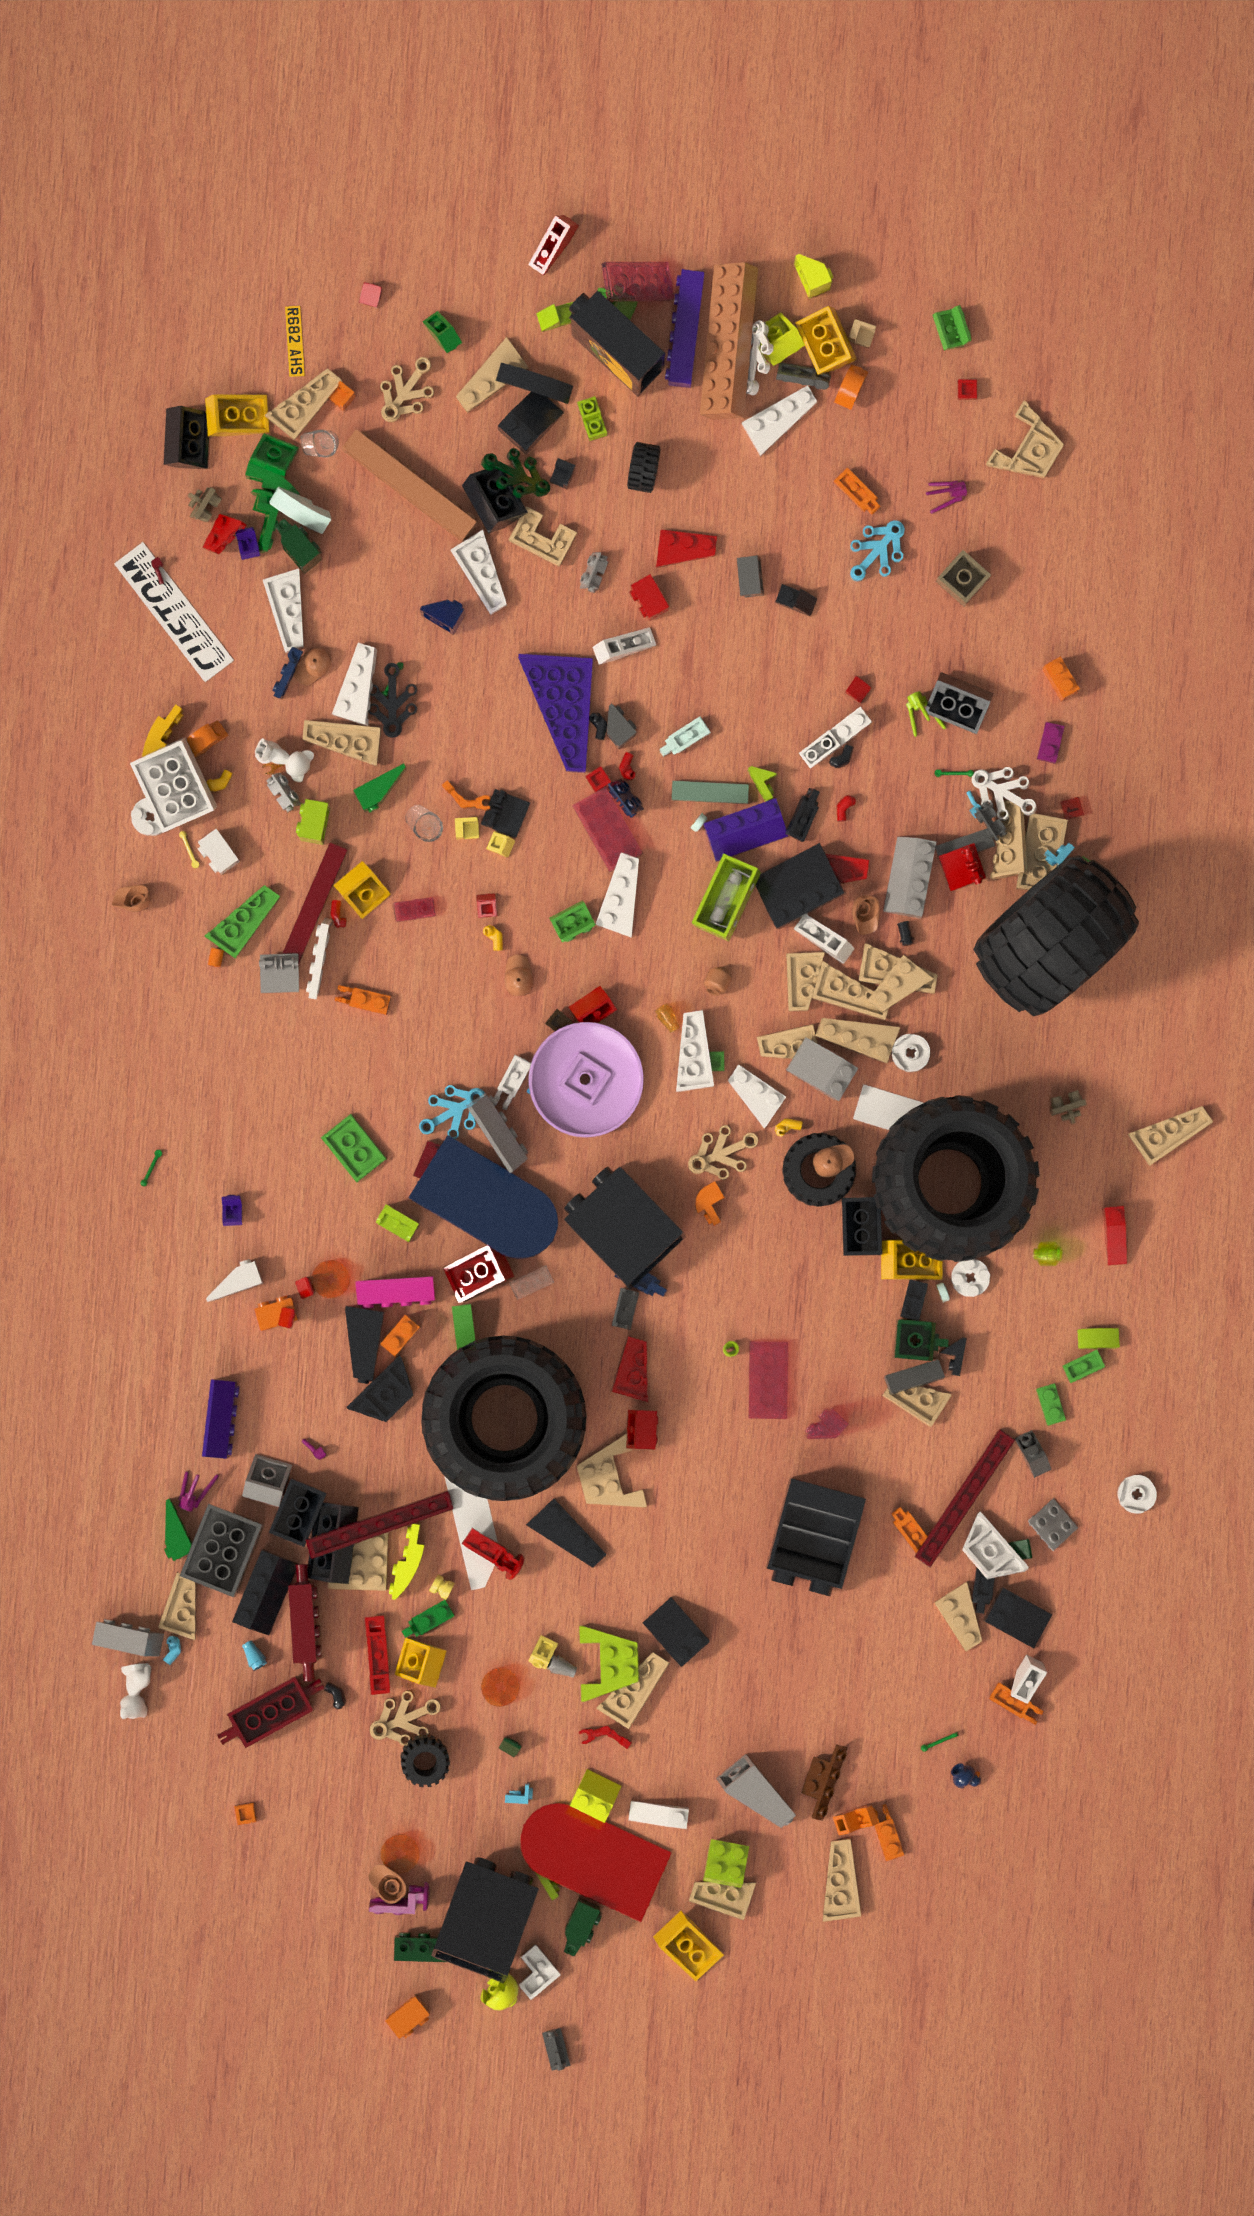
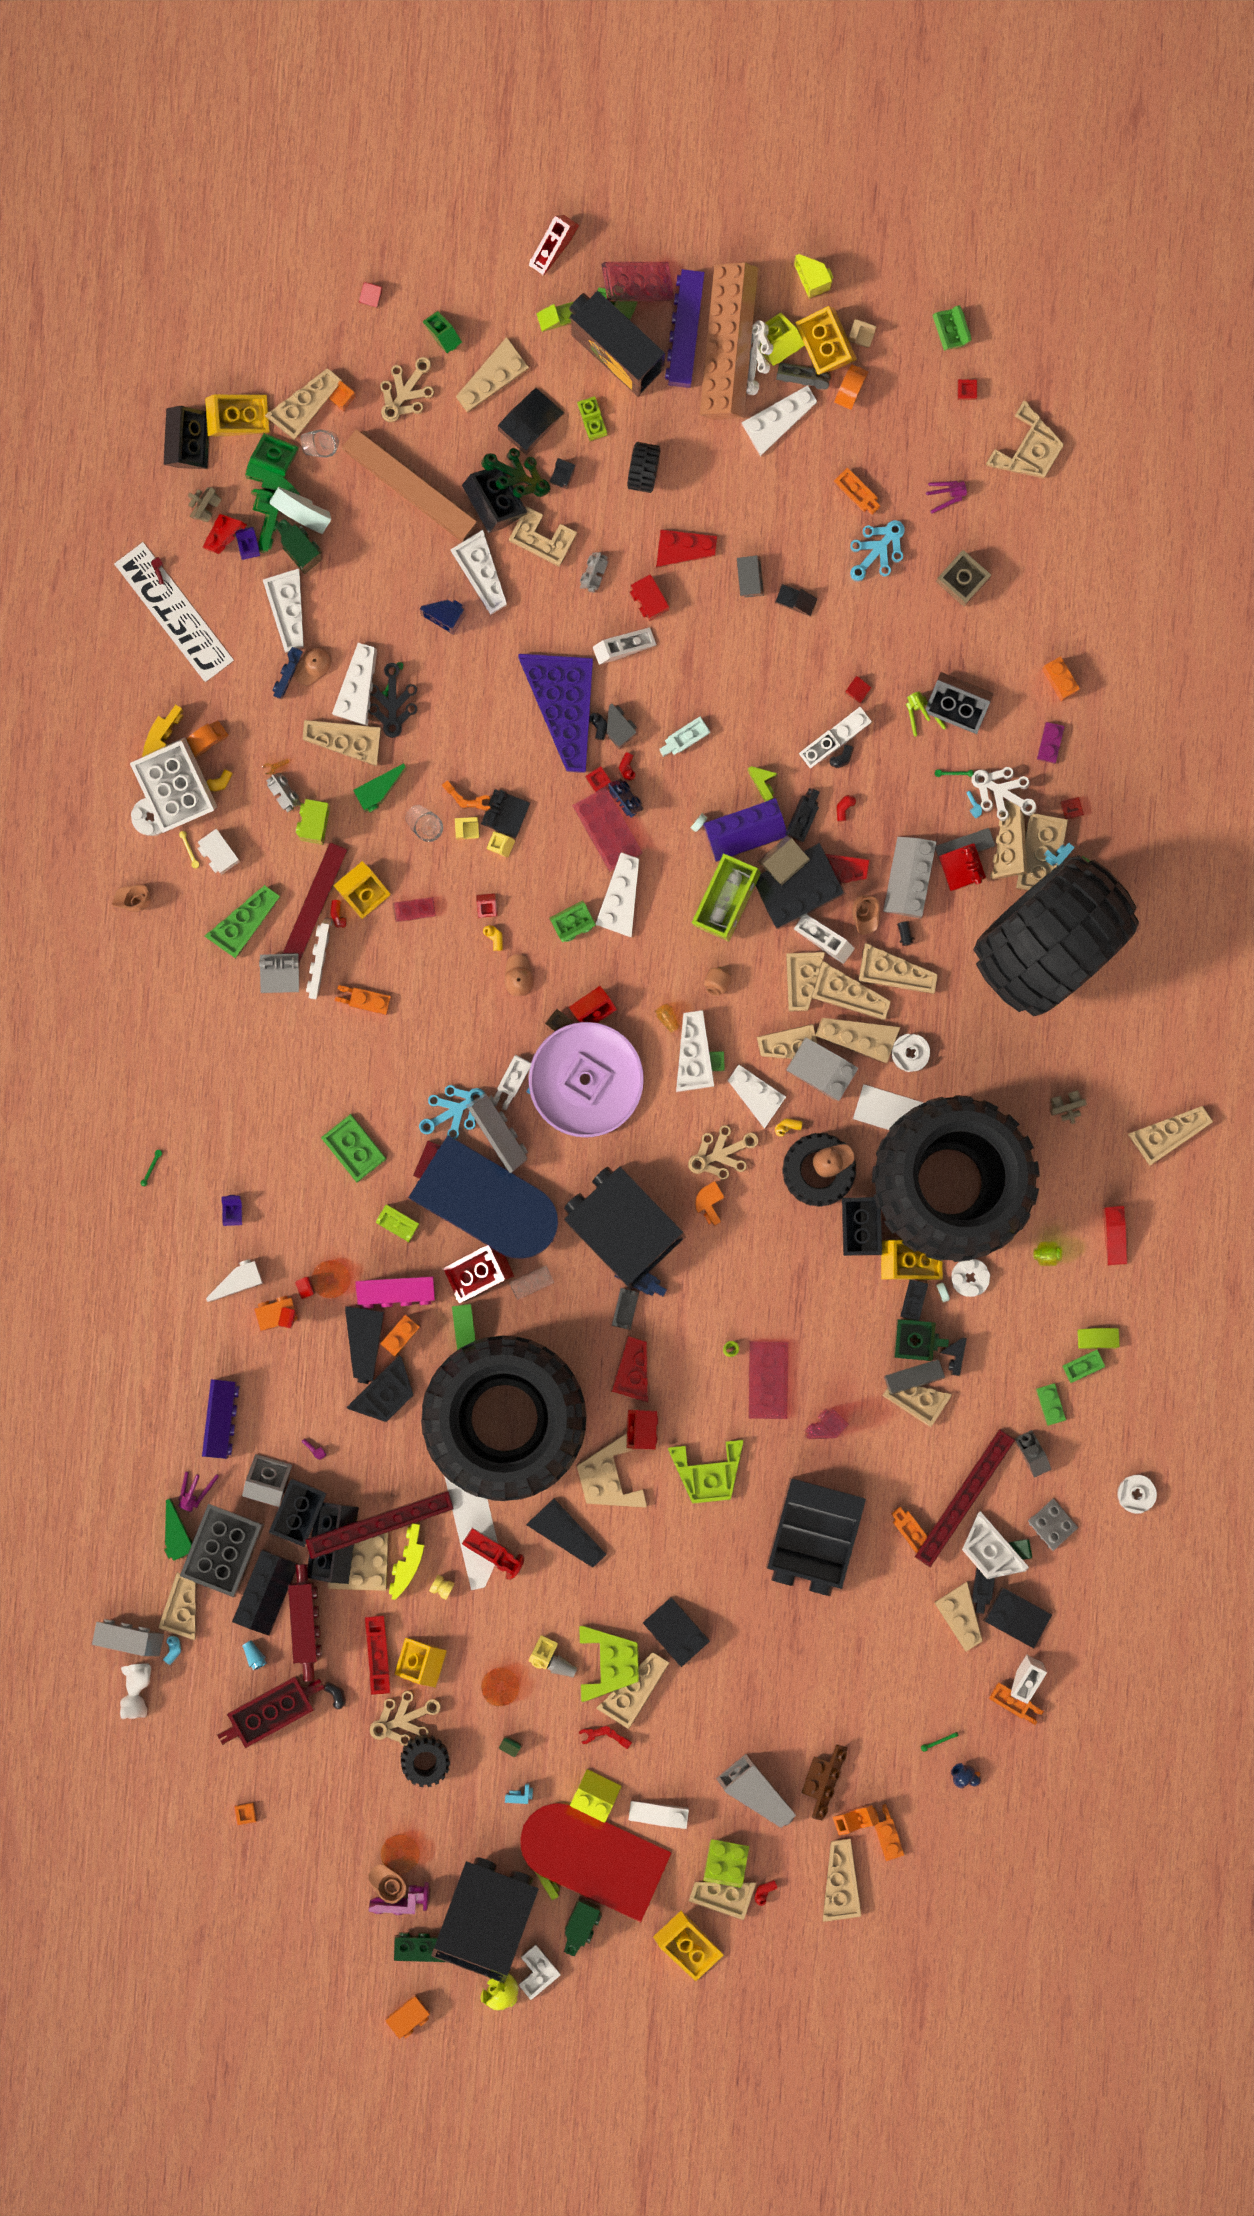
(215, 957): orange hinge -> none
(294, 341): yellow sticker -> none
(296, 764): white animal -> none
(429, 1619): green hinge -> none
(534, 382): black slope -> none
(556, 2049): dark grey hinge -> none
(708, 1481): none -> lime wing
(710, 792): sand green tile -> none
(762, 1892): none -> red arm
(784, 860): none -> dark tan slope
(898, 984): tan wing -> none
(993, 828): dark grey hinge -> none

